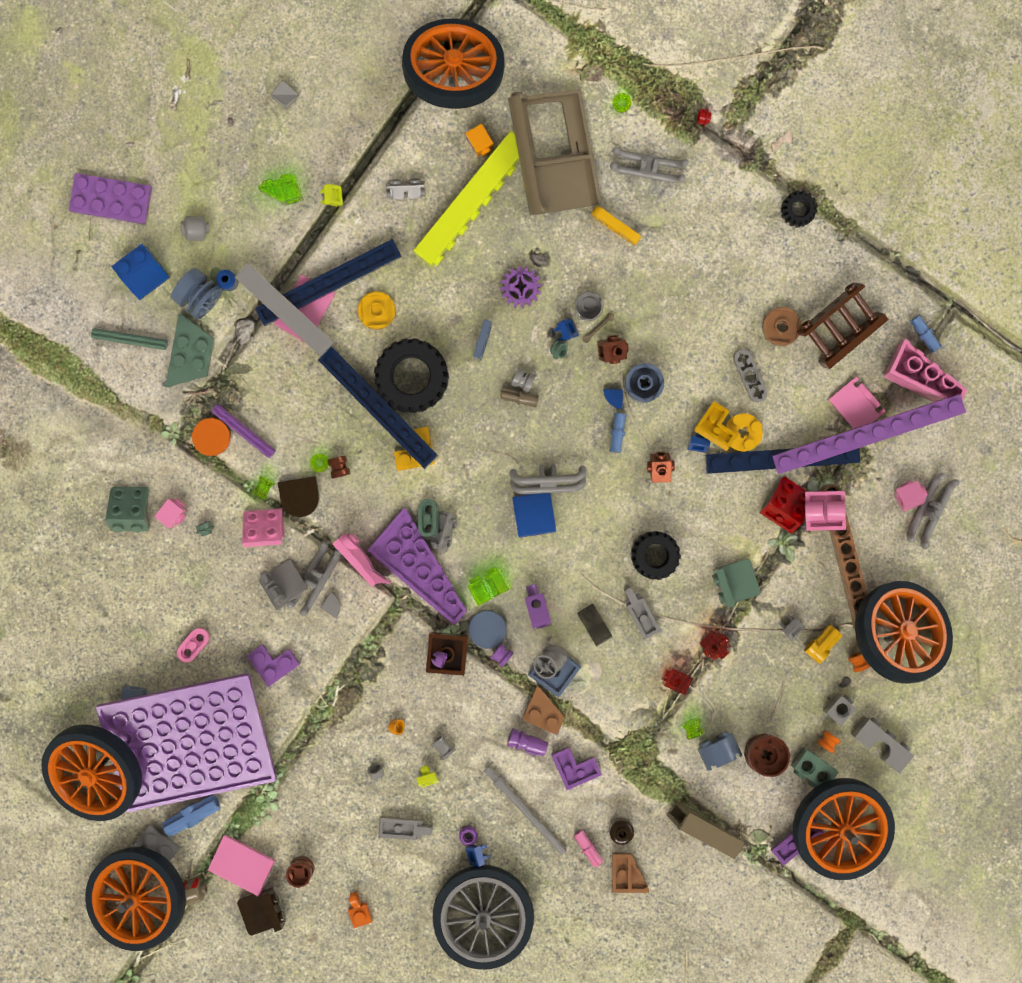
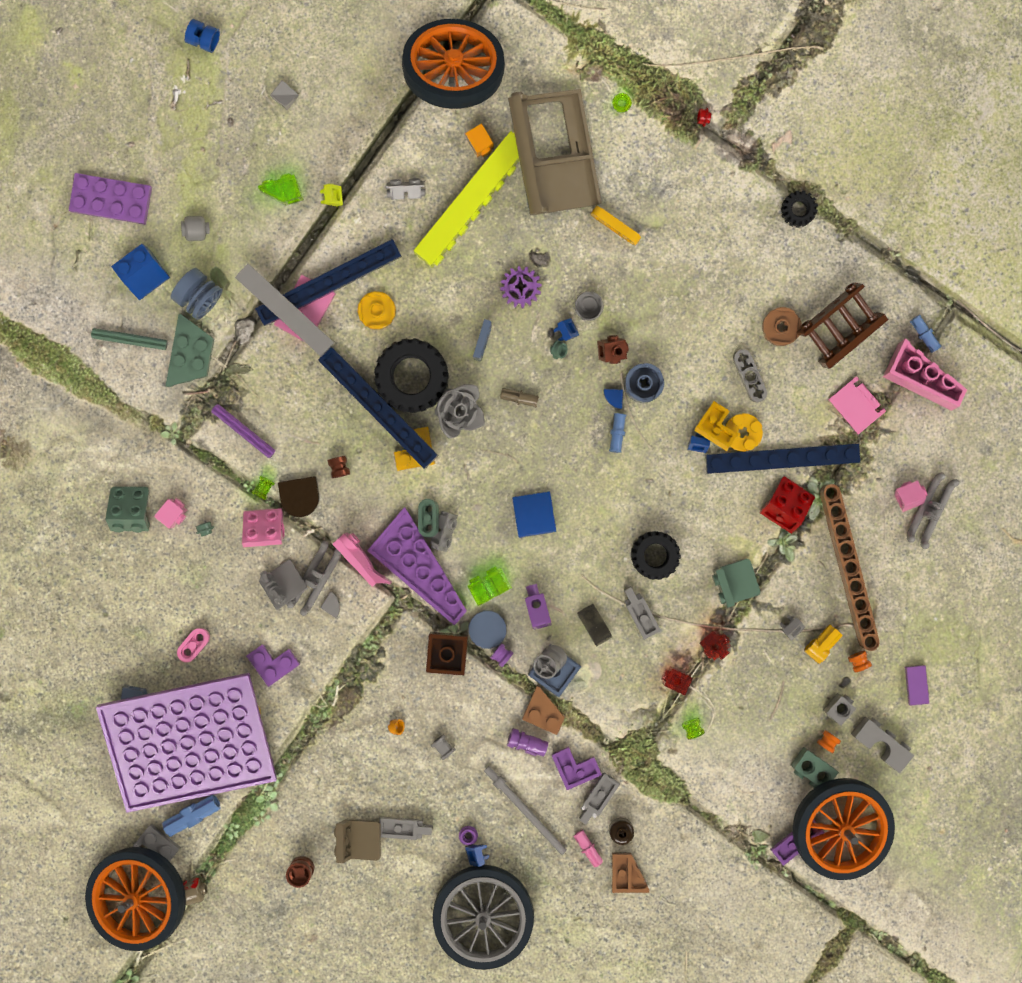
(91, 772): wheel -> none
(202, 36): none -> blue wheel
(211, 437): orange tile -> none
(232, 282): blue brick -> none
(241, 865): bright pink tile -> none
(262, 912): dark brown bracket -> none
(313, 465): clear neon green plate -> none
(357, 840): none -> dark tan bracket
(359, 912): orange plate -> none
(378, 769): light grey hinge -> none
(427, 777): neon yellow tile -> none
(440, 659): medium lavender hinge -> none
(467, 417): none -> light grey brick
(523, 380): light grey wheel -> none
(548, 484): light grey piece -> none
(586, 338): dark tan hinge -> none
(598, 797): none -> light grey hinge
(648, 166): light grey piece -> none
(660, 467): copper brick -> none
(705, 829): dark tan slope -> none
(719, 751): sand blue brick -> none
(776, 760): copper wheel -> none
(825, 510): bright pink plate -> none
(869, 434): medium lavender plate -> none
(903, 632): wheel -> none
(917, 685): none -> medium lavender tile

